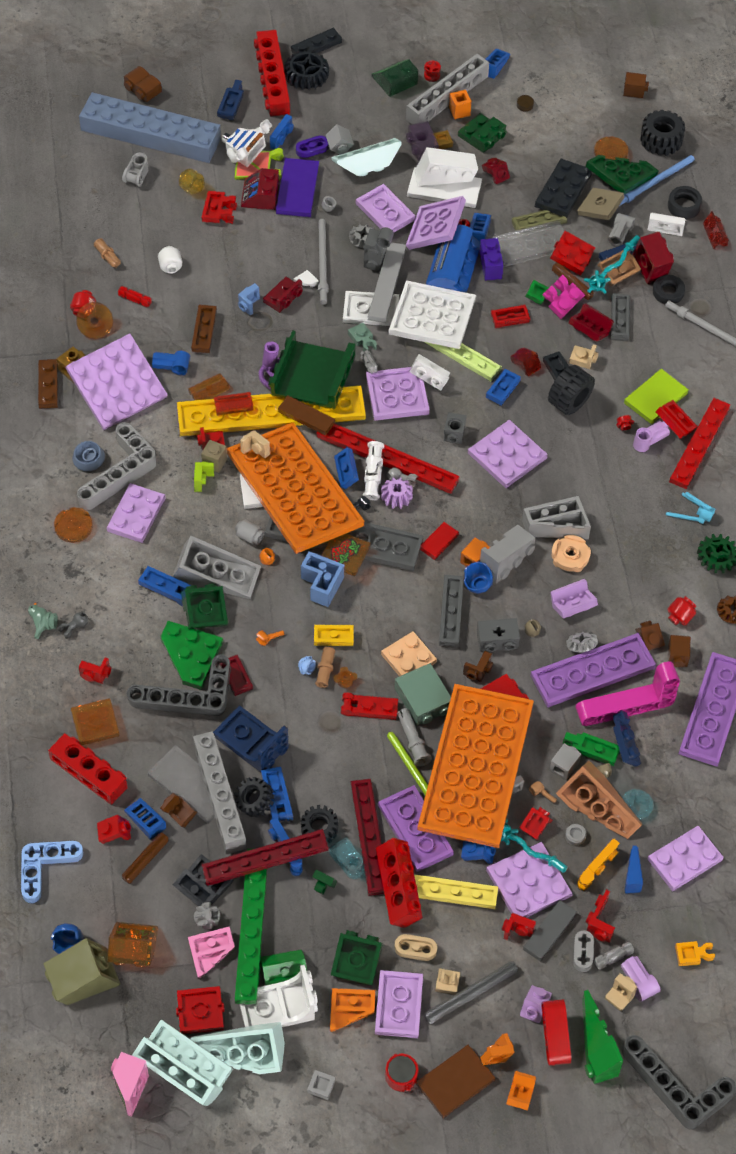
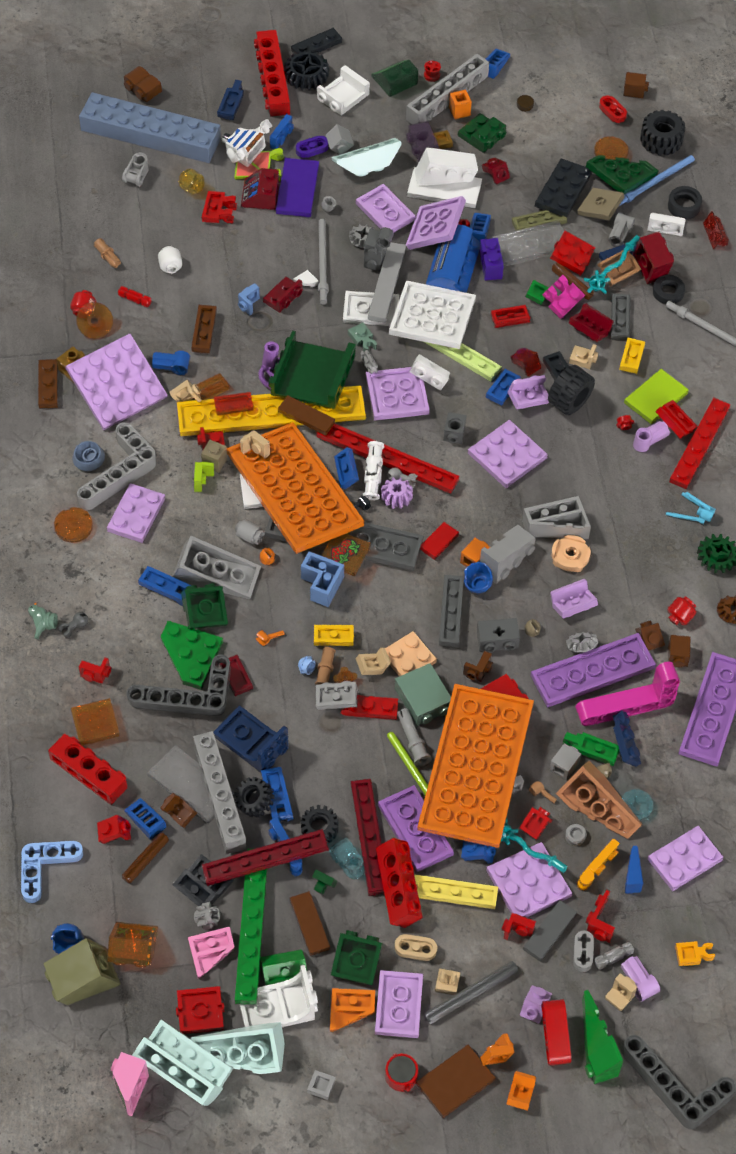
(186, 392): none -> tan bracket
(309, 923): none -> reddish brown tile
(336, 695): none -> light grey bracket
(344, 91): none -> white panel
(373, 663): none -> tan bracket
(528, 392): none -> lavender bracket
(612, 109): none -> red plate
(632, 355): none -> yellow plate

